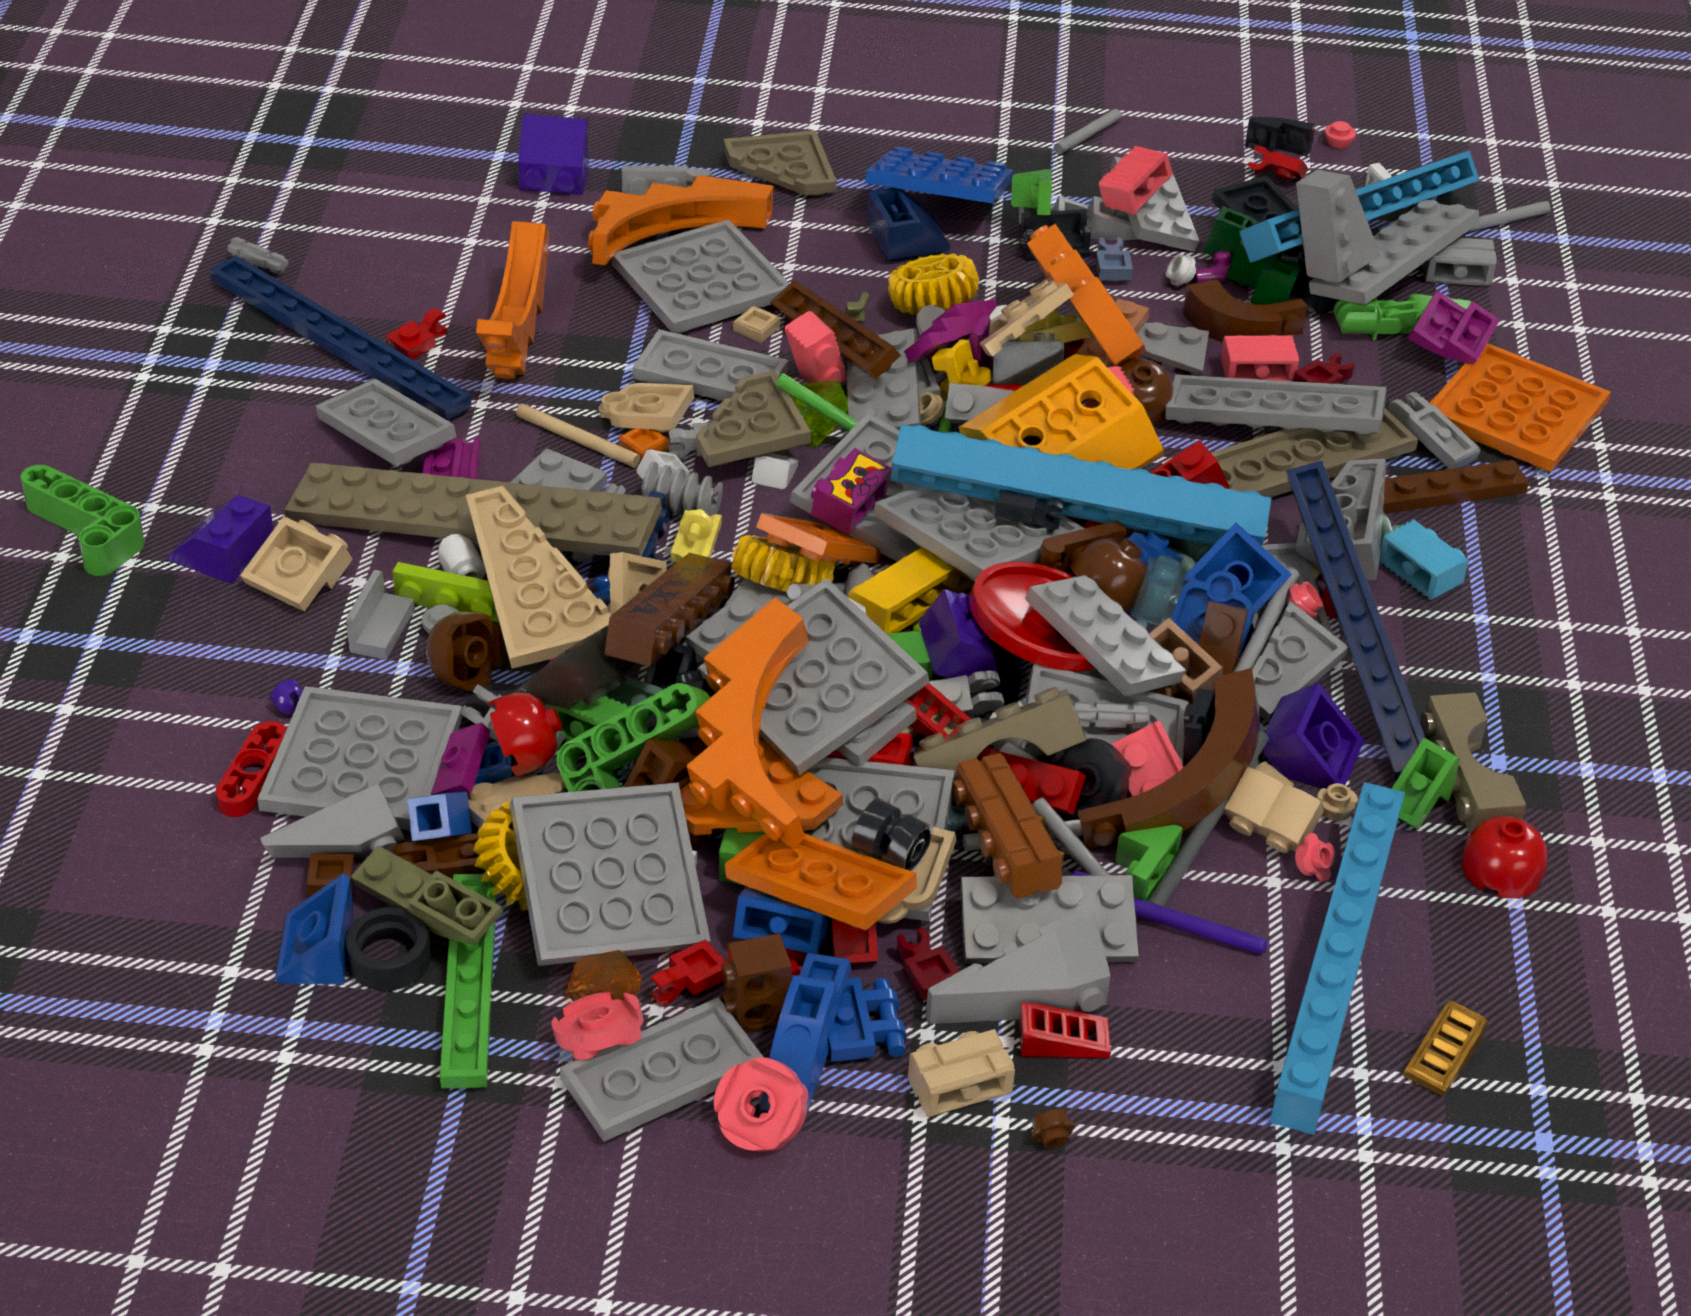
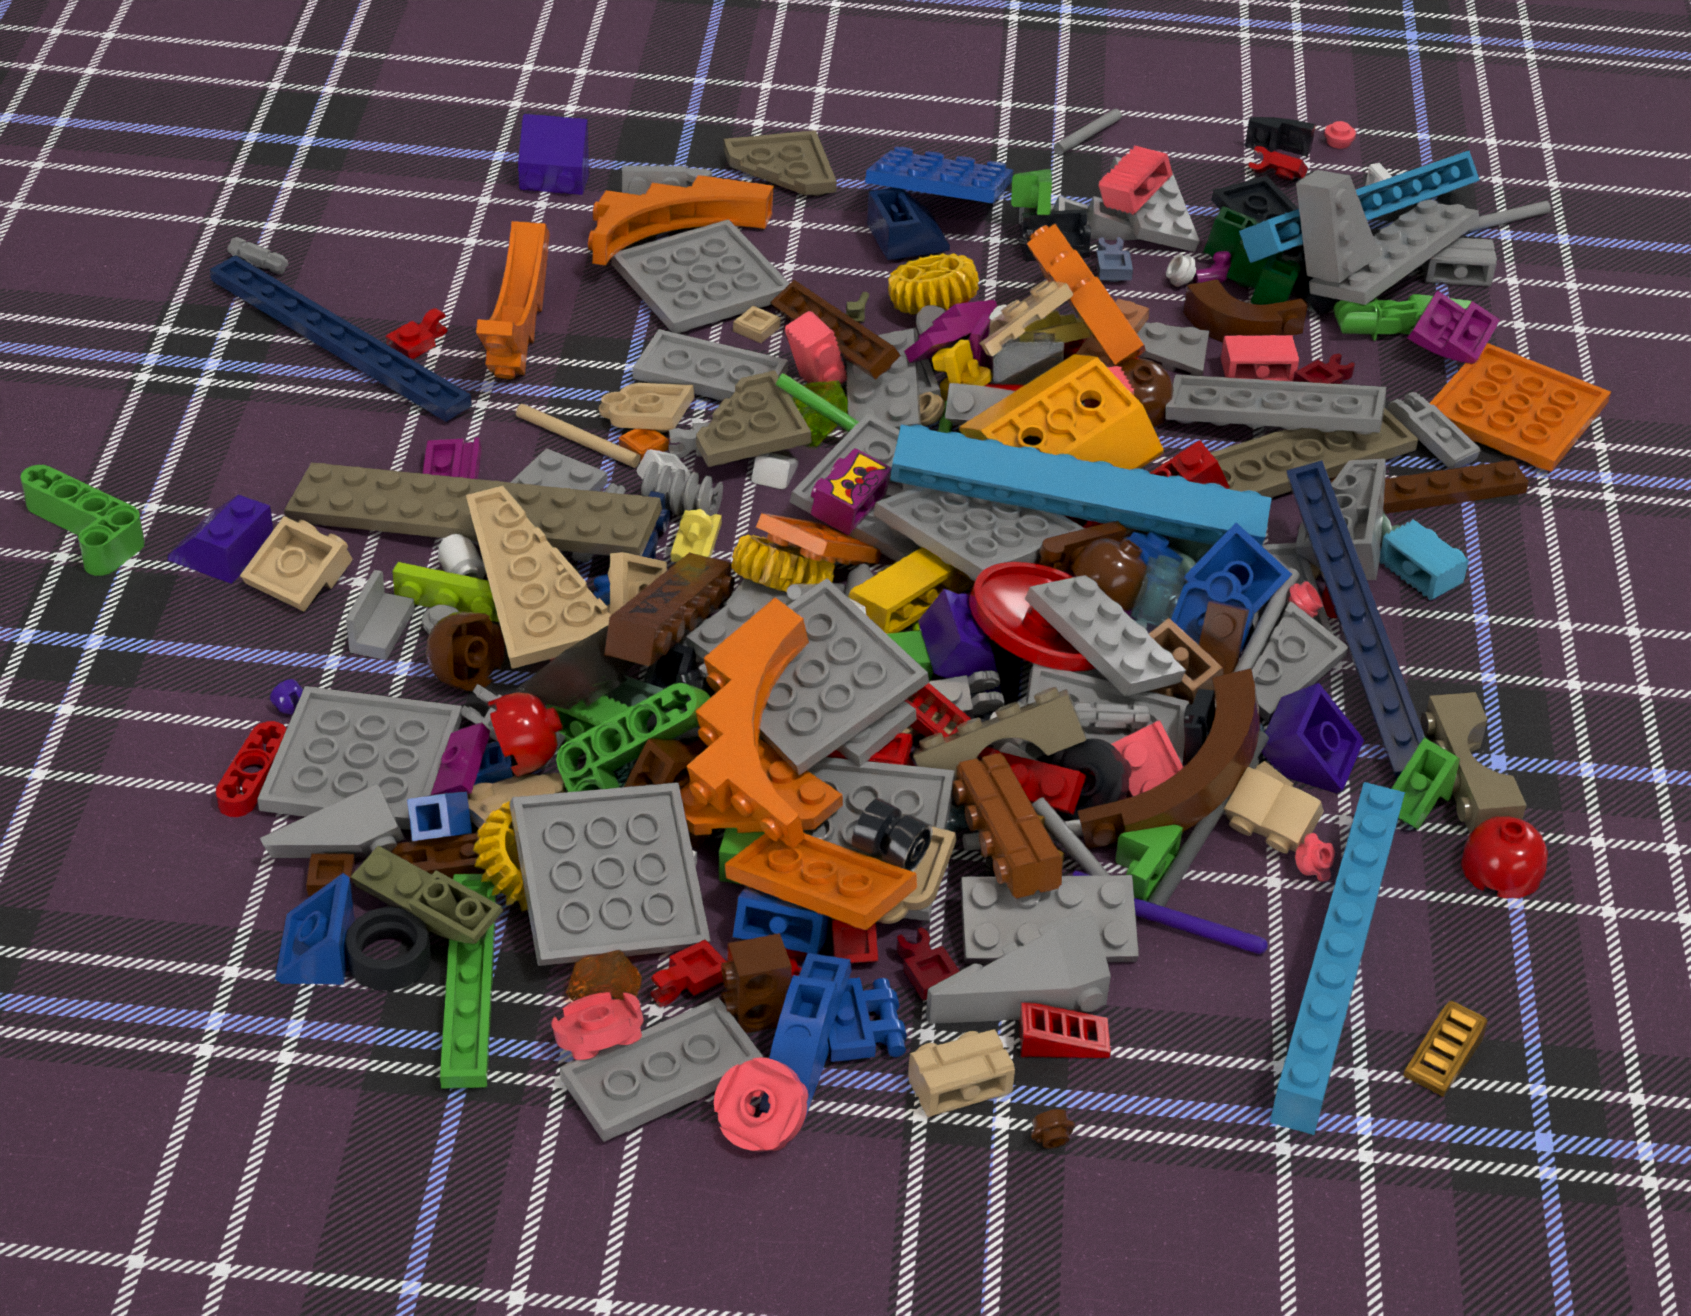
(386, 422): light grey plate -> none
(1029, 509): black bar -> none
(1337, 802): tan plate -> none

